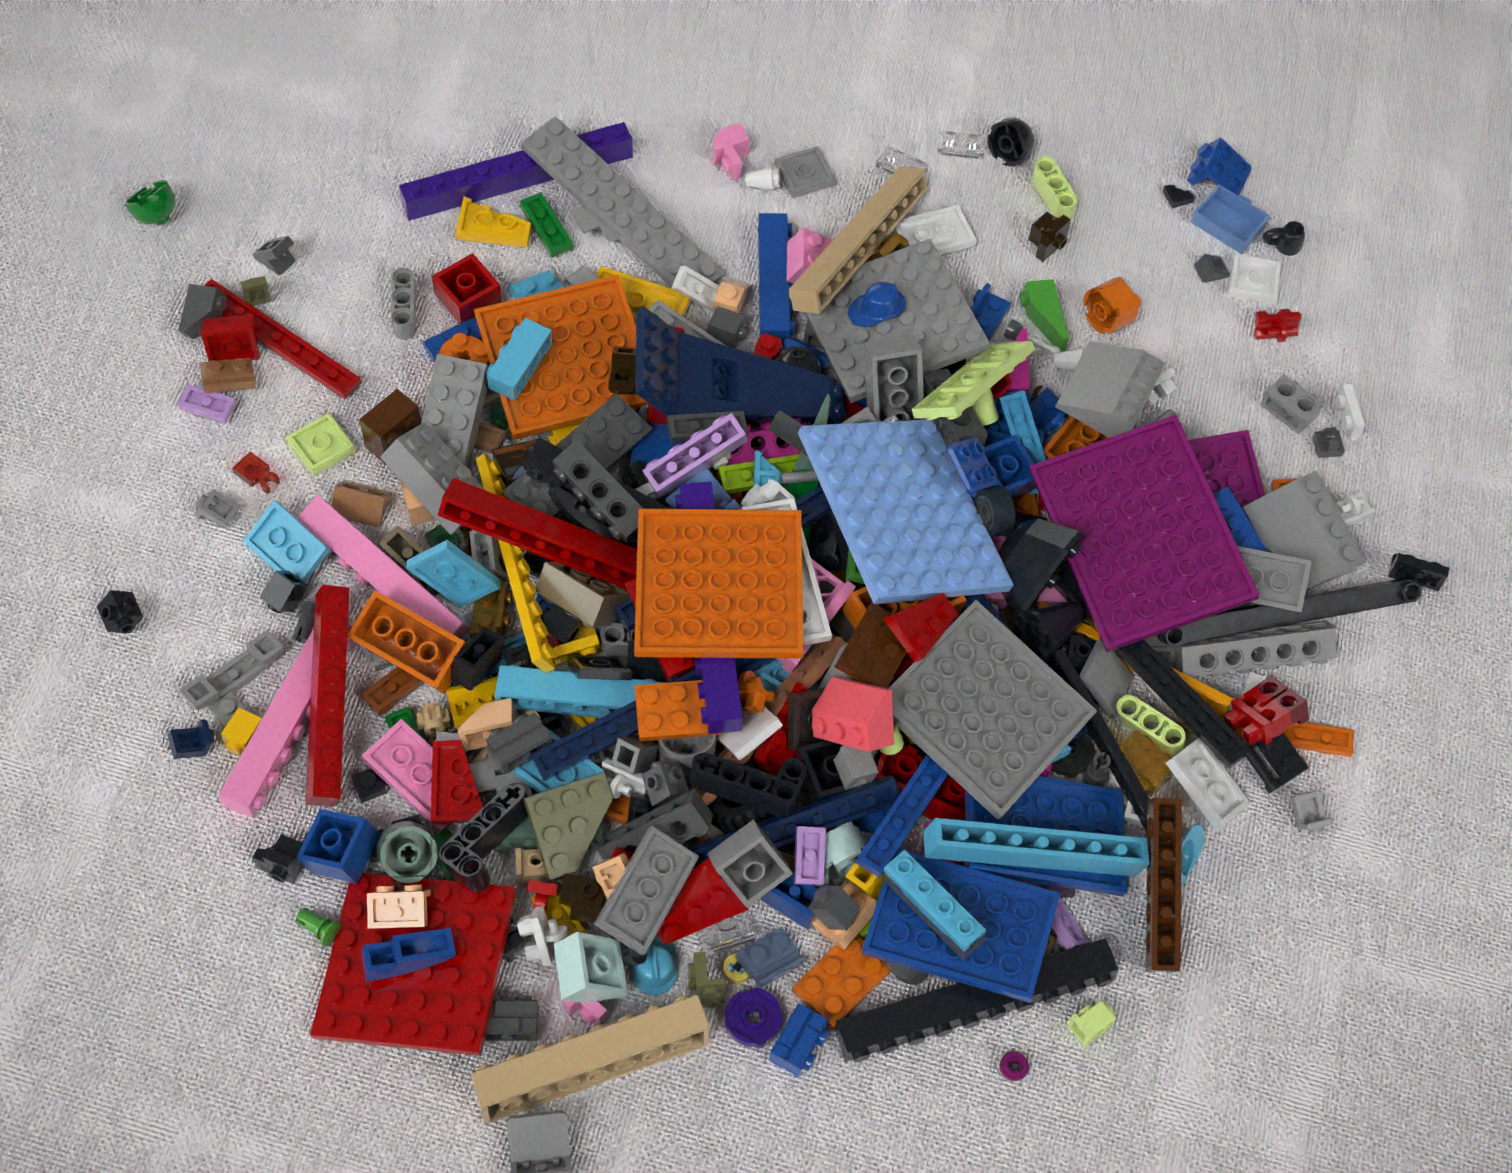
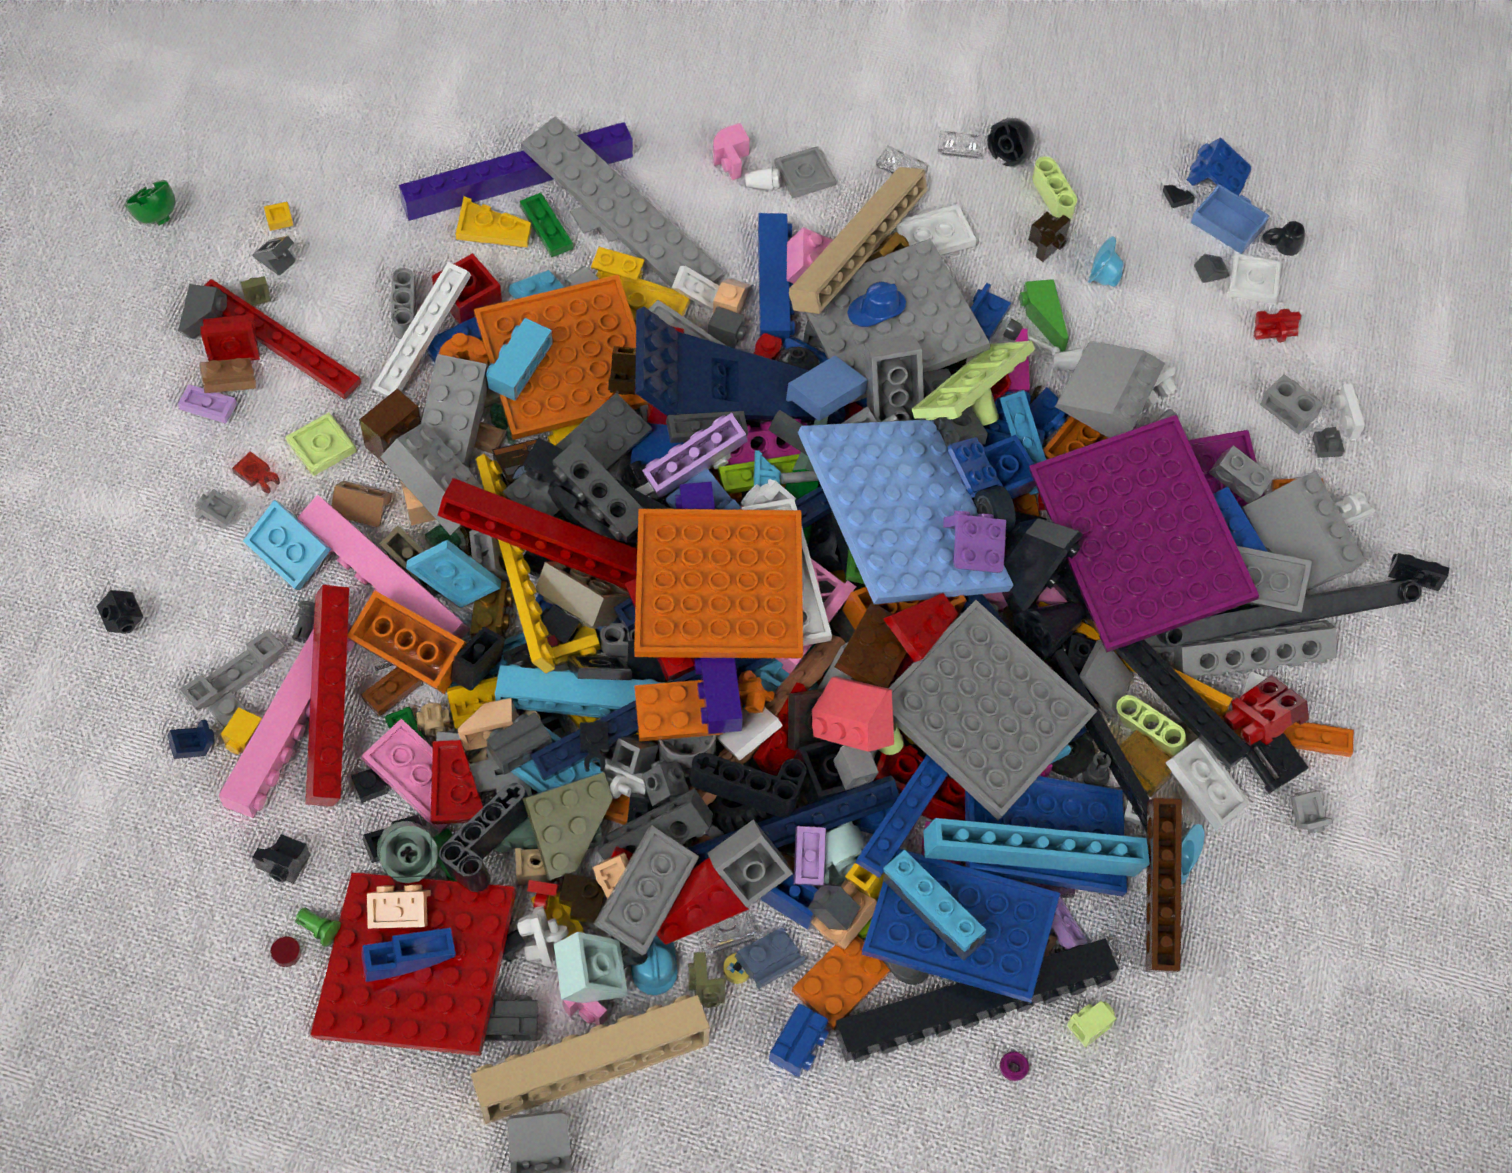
(278, 216): none -> yellow plate
(283, 591): brick -> none
(285, 951): none -> dark red tile
(338, 846): blue brick -> none
(422, 330): none -> white plate
(594, 741): none -> black plate
(618, 263): none -> yellow hinge
(755, 1034): dark purple plate -> none
(826, 388): none -> medium blue container
(977, 541): none -> medium lavender bracket
(1107, 265): none -> medium azure piece
(1111, 305): orange brick -> none
(1241, 474): none -> light grey brick

